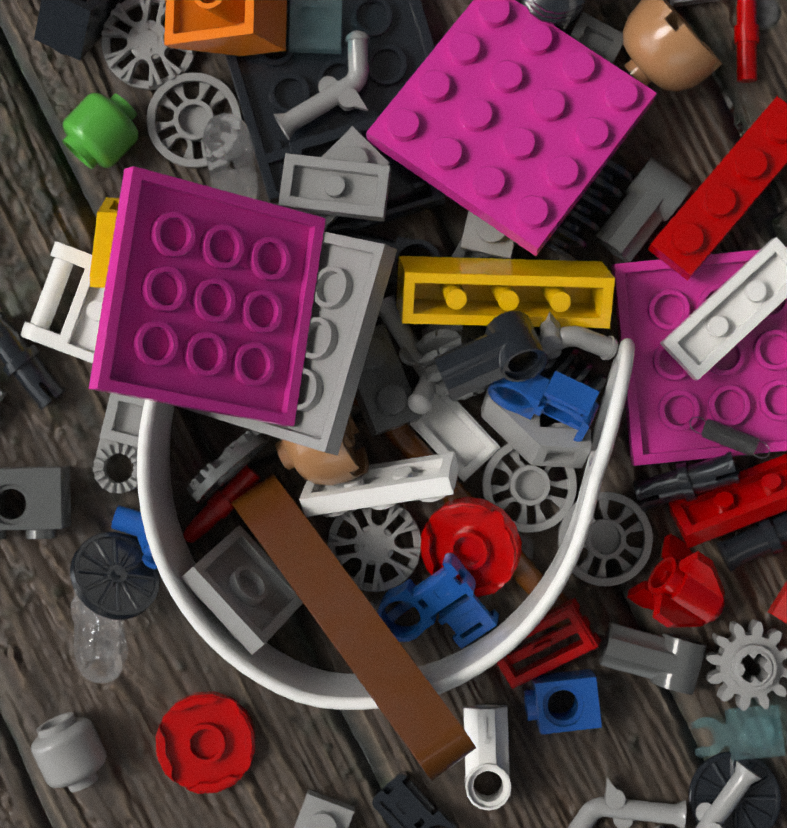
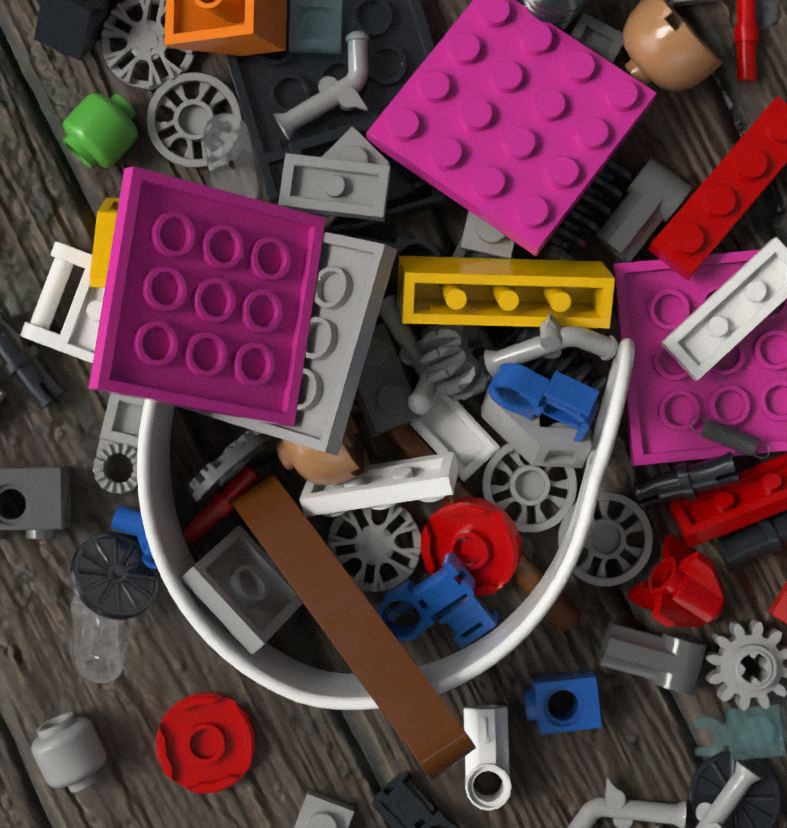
(506, 350): black piece -> none
(578, 624): red tile -> none

